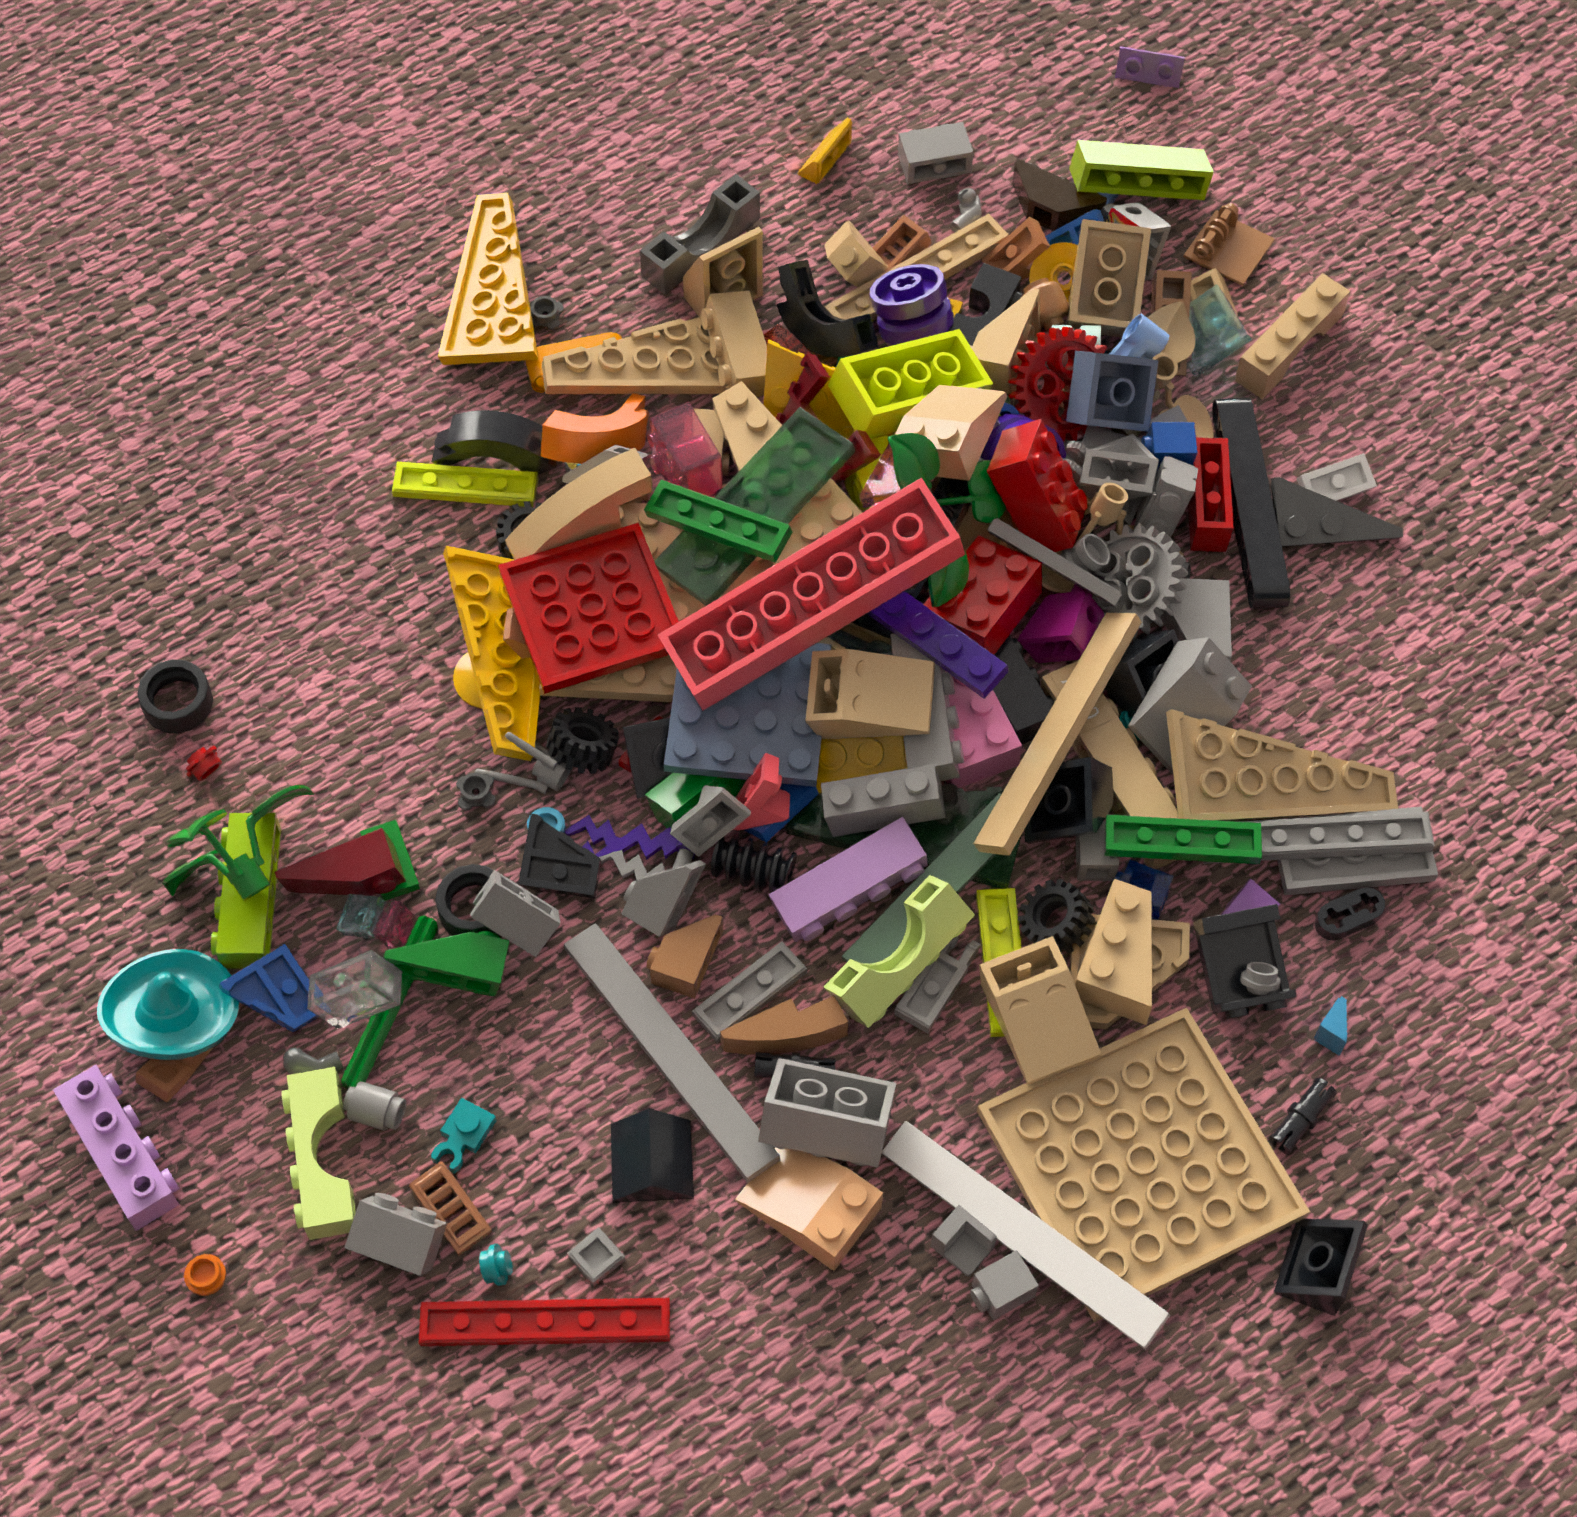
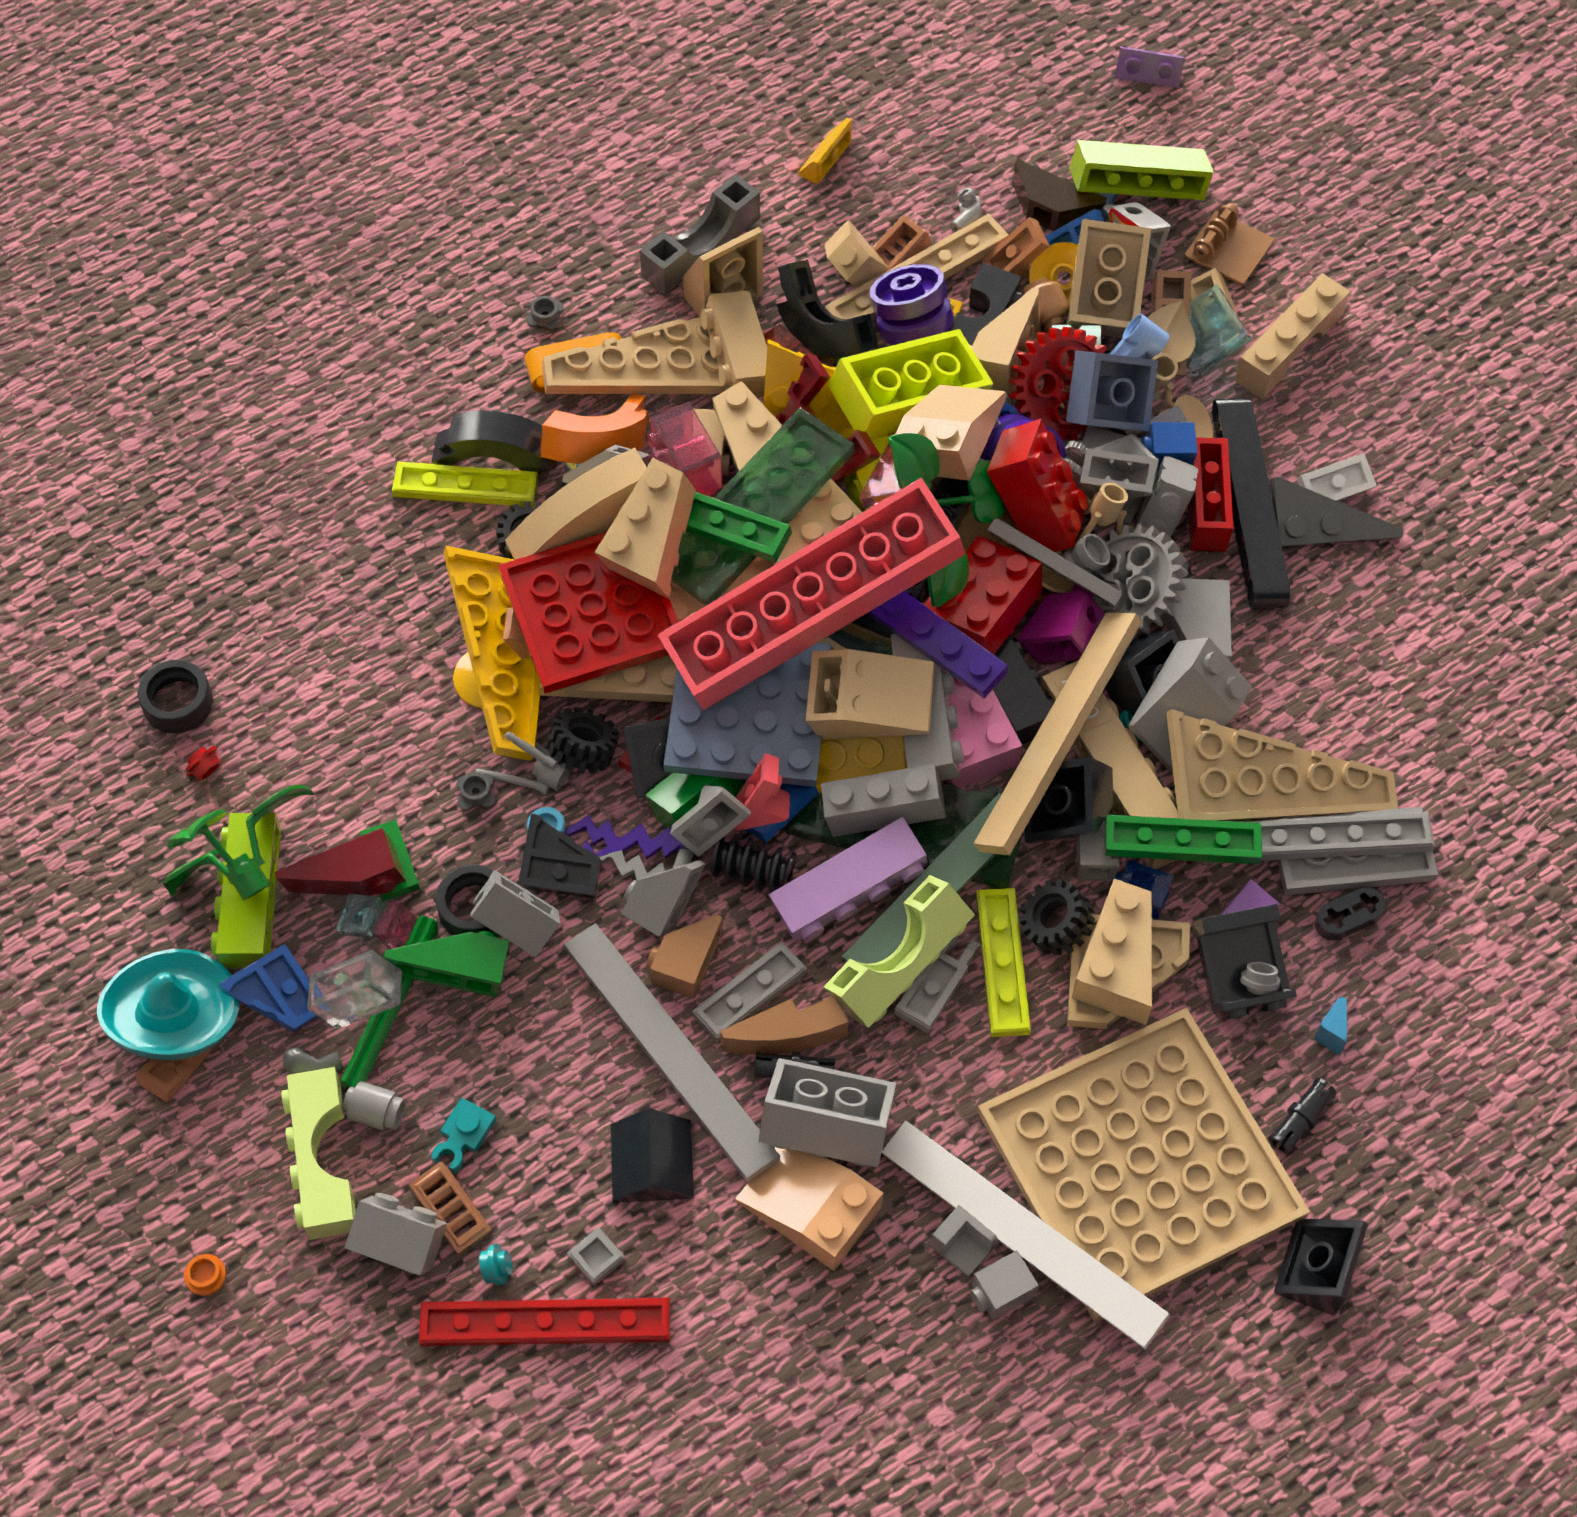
(116, 1147): lavender brick -> none
(490, 297): yellow wing -> none
(649, 528): none -> tan wedge
(935, 152): light grey brick -> none
(1039, 1010): tan slope -> none

